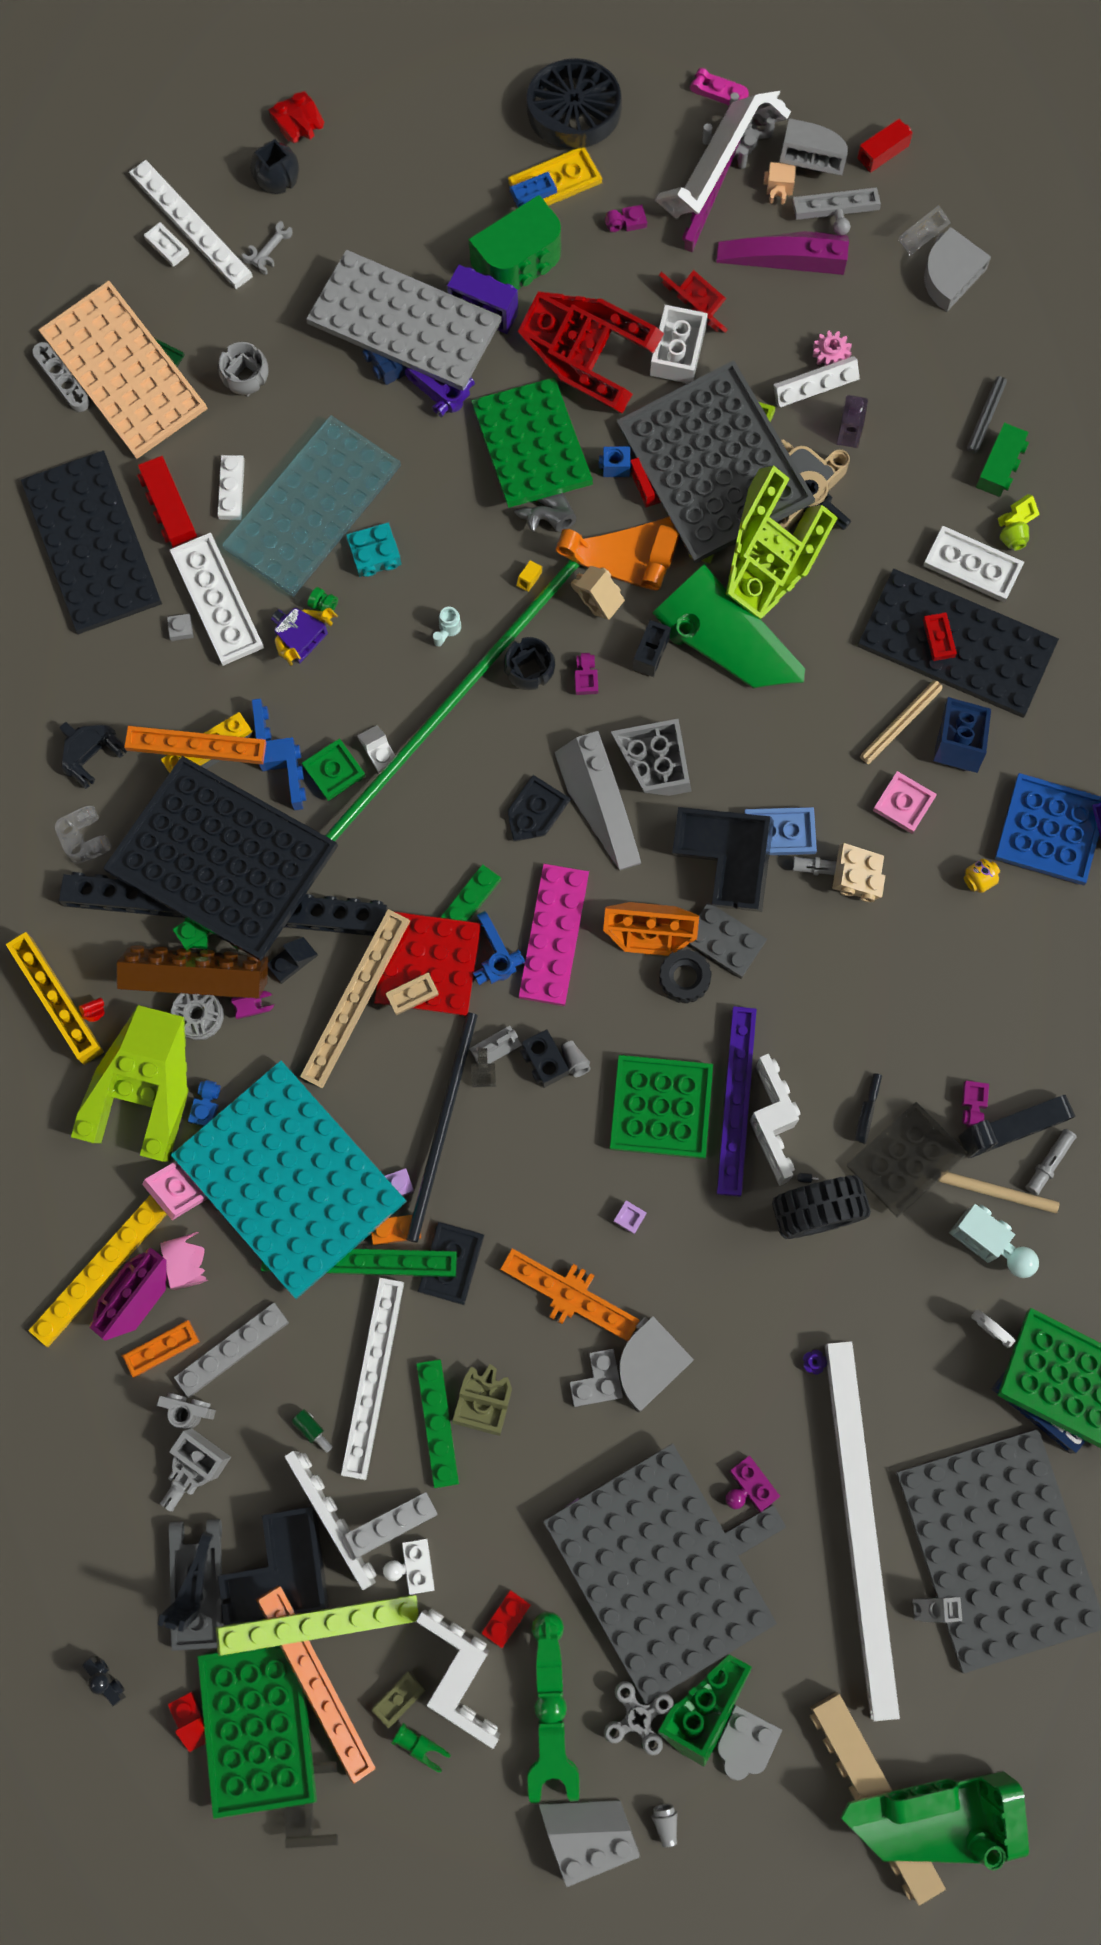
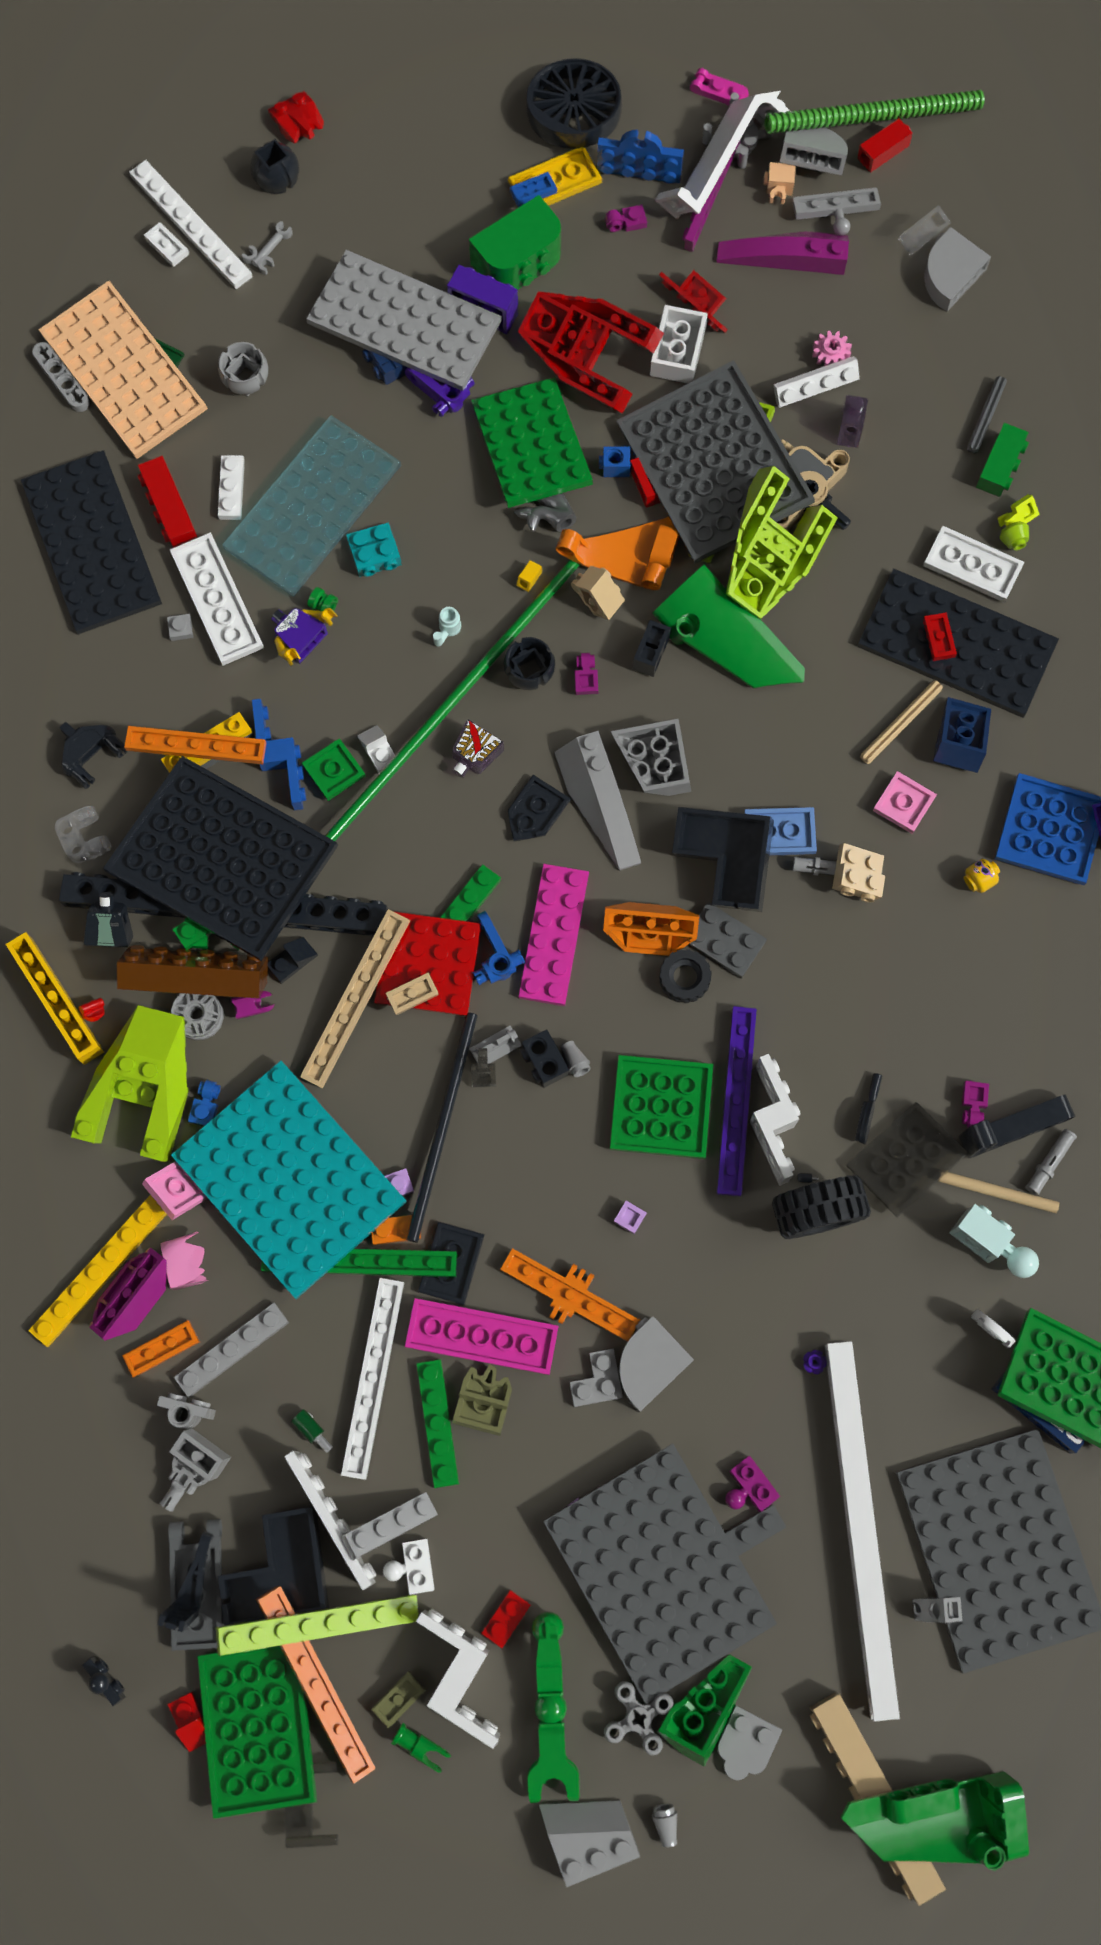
(108, 923): none -> black torso
(475, 749): none -> torso
(481, 1336): none -> dark pink plate
(639, 158): none -> blue plate
(874, 111): none -> bright green piece

